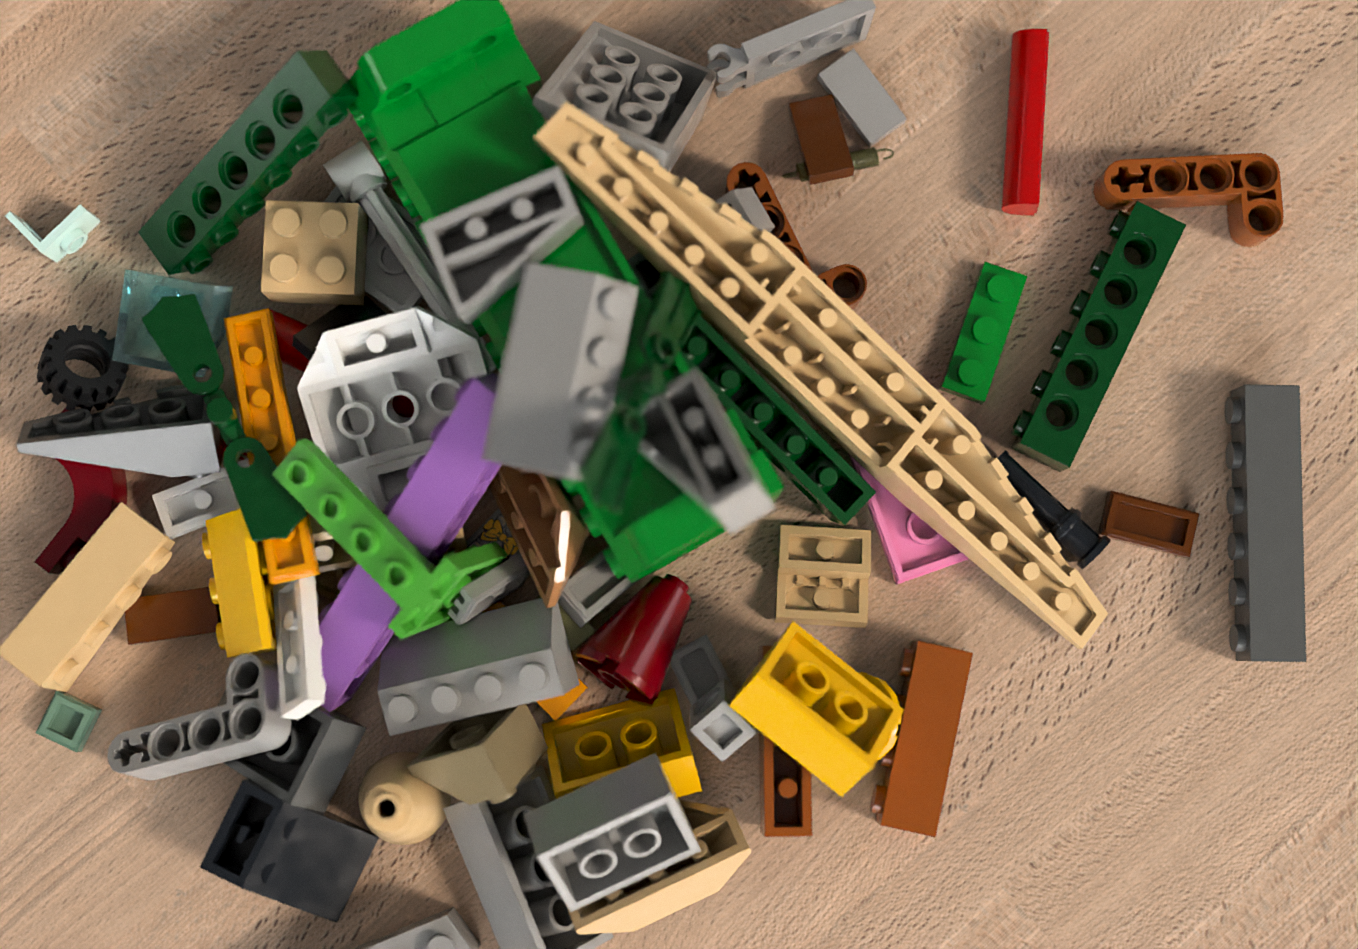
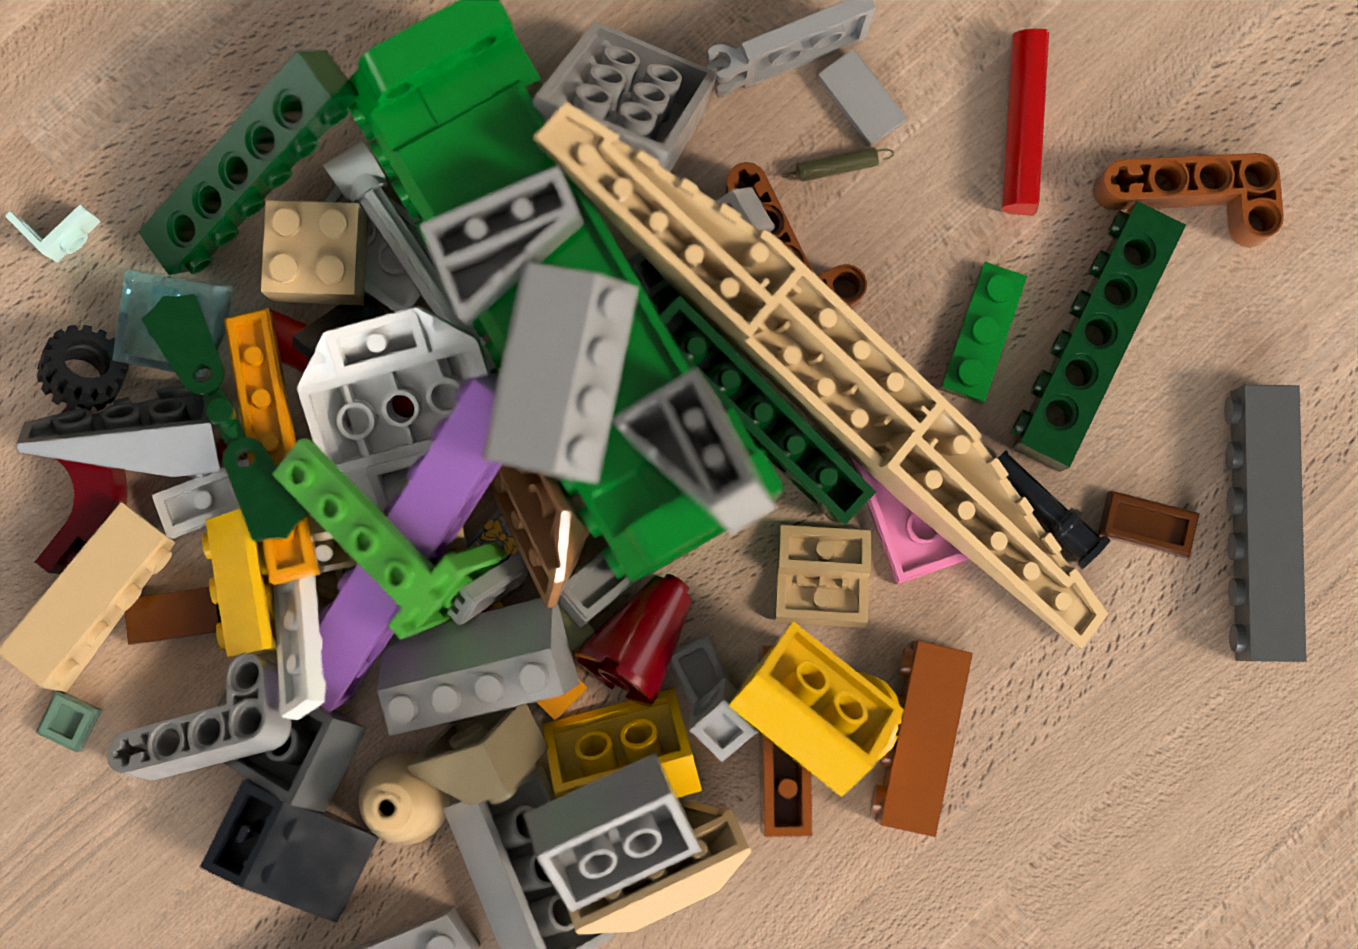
(612, 454): dark green piece -> none
(821, 139): reddish brown tile -> none

